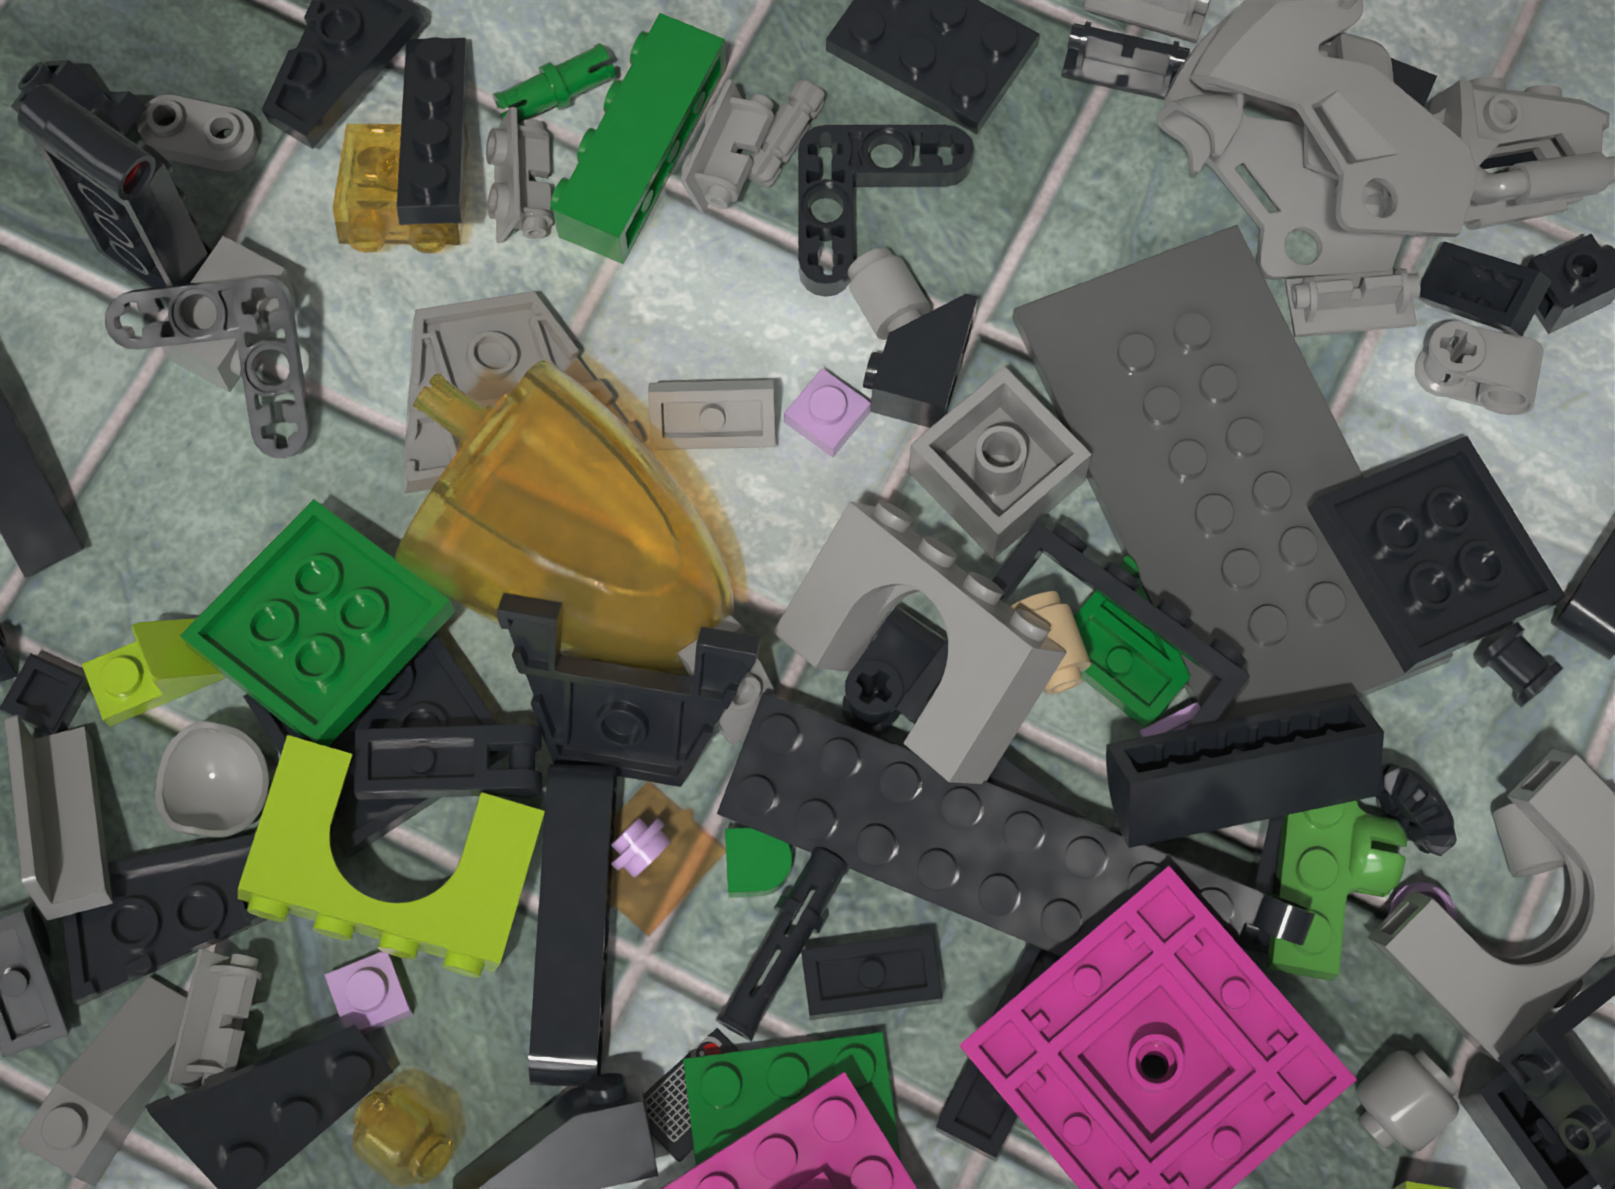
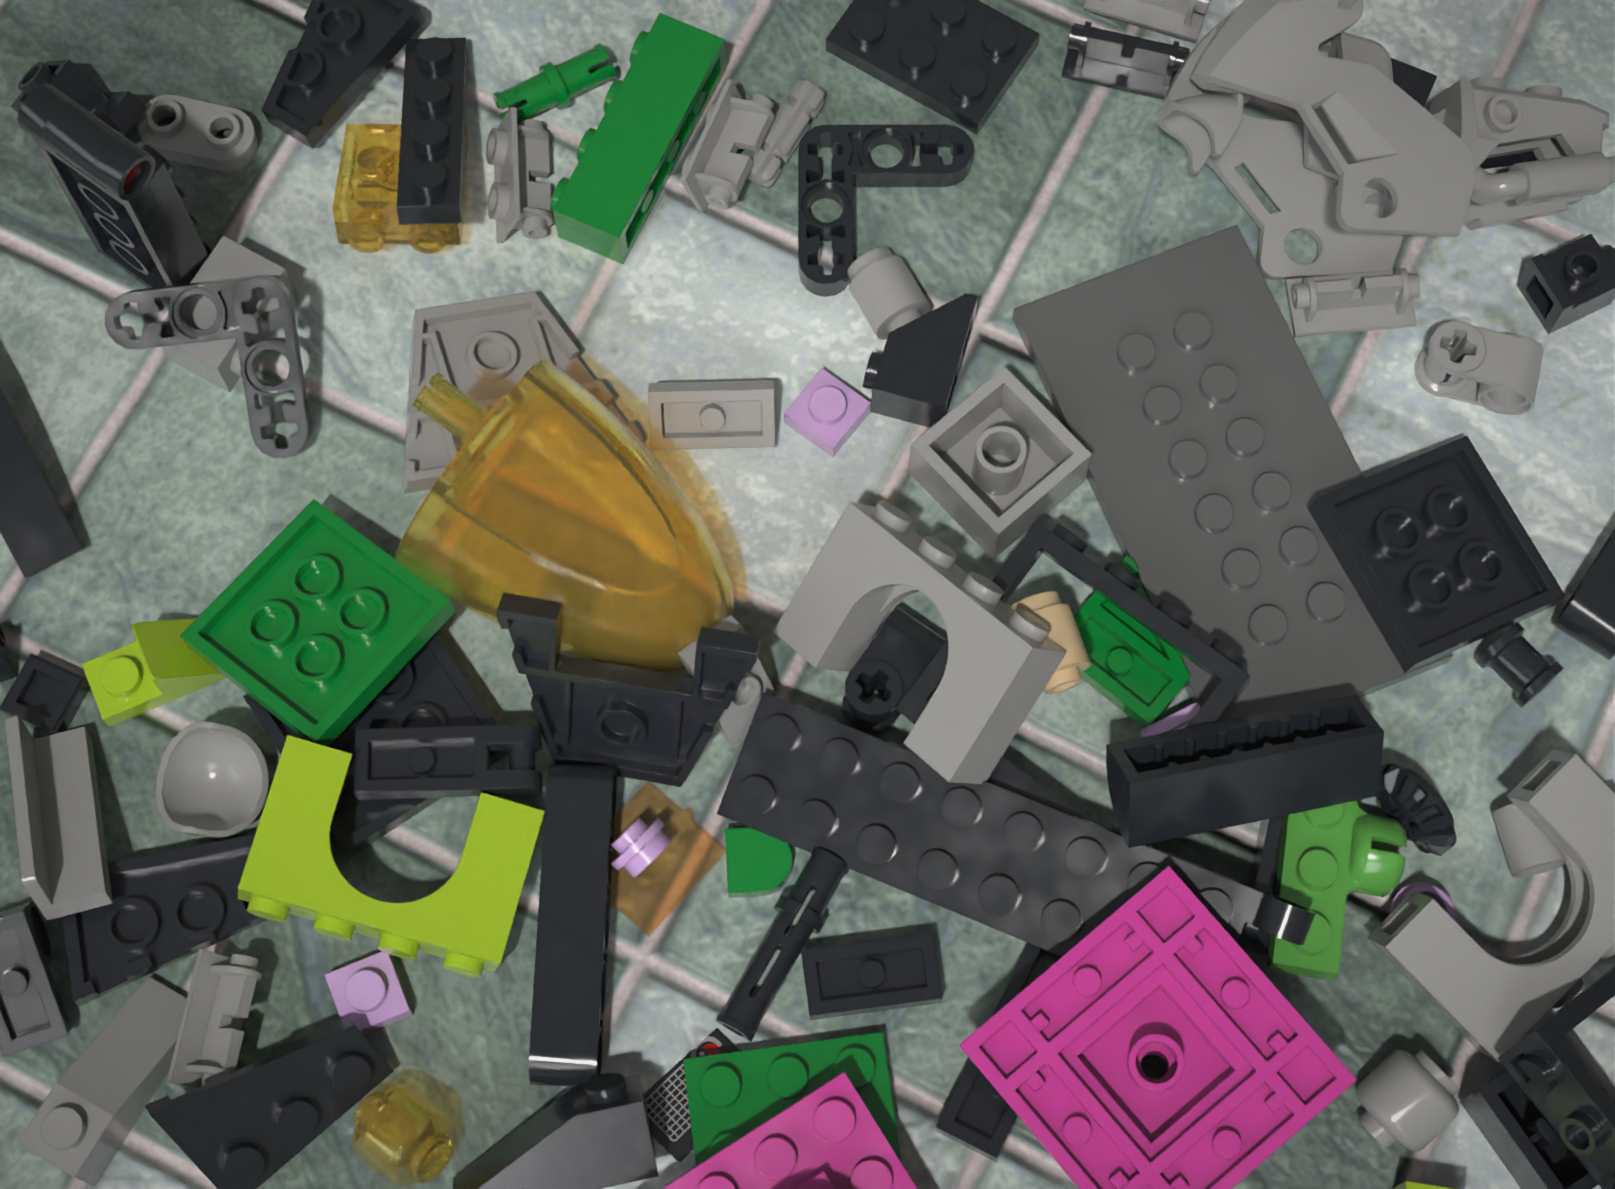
(1484, 288): black tile -> none

